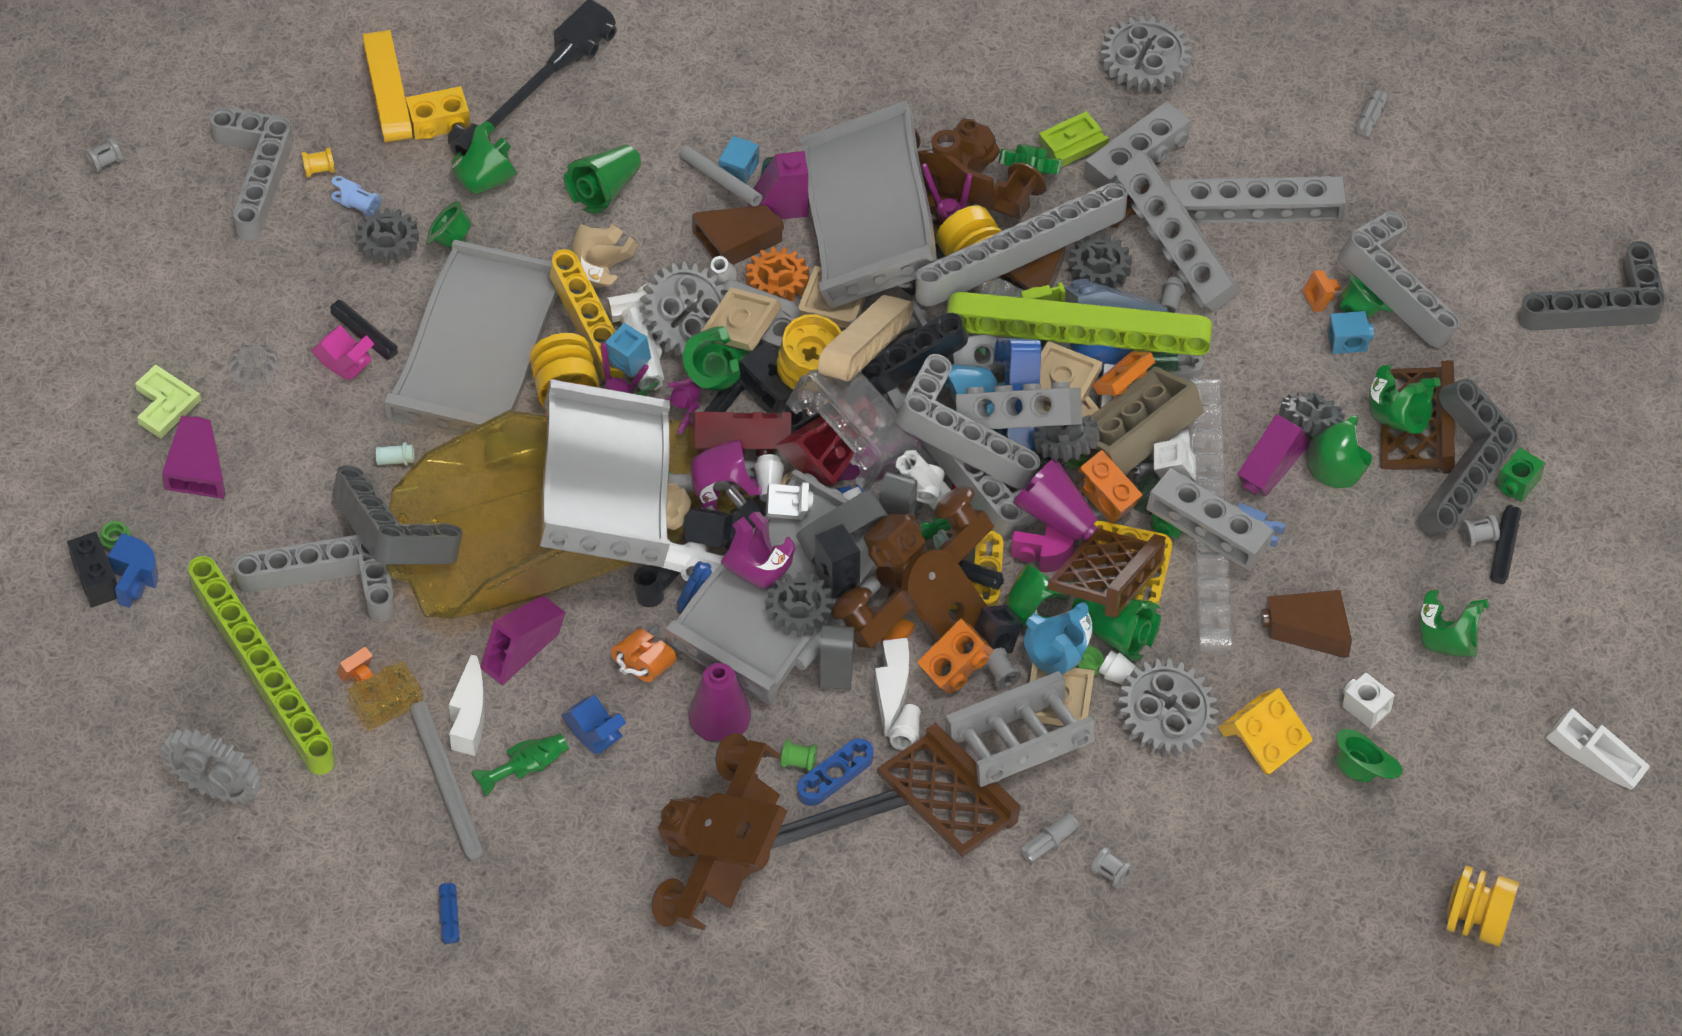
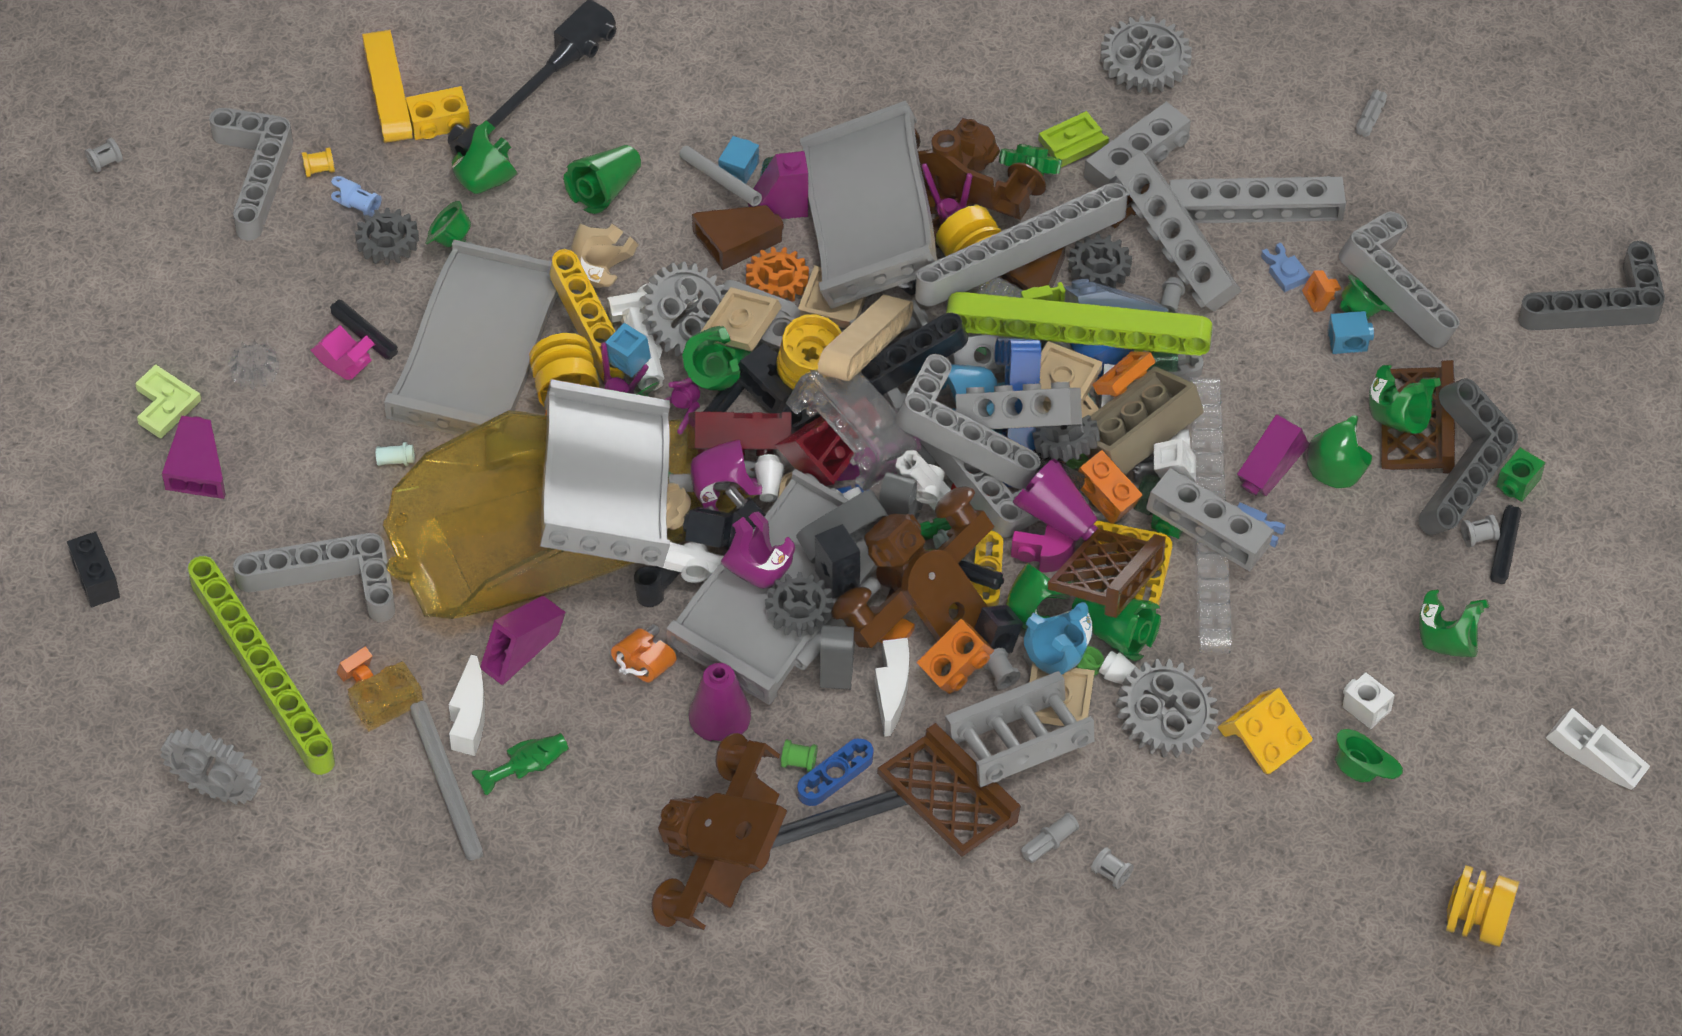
(111, 529): bright green plate -> none
(137, 566): blue brick -> none
(382, 533): dark grey beam -> none
(449, 913): blue axle -> none
(593, 724): blue brick -> none
(701, 574): blue axle -> none
(727, 273): white cone -> none
(788, 501): white bracket -> none
(906, 727): white cone -> none
(1286, 271): none -> medium blue plate
(1309, 621): reddish brown slope -> none
(1310, 412): dark grey gear -> none

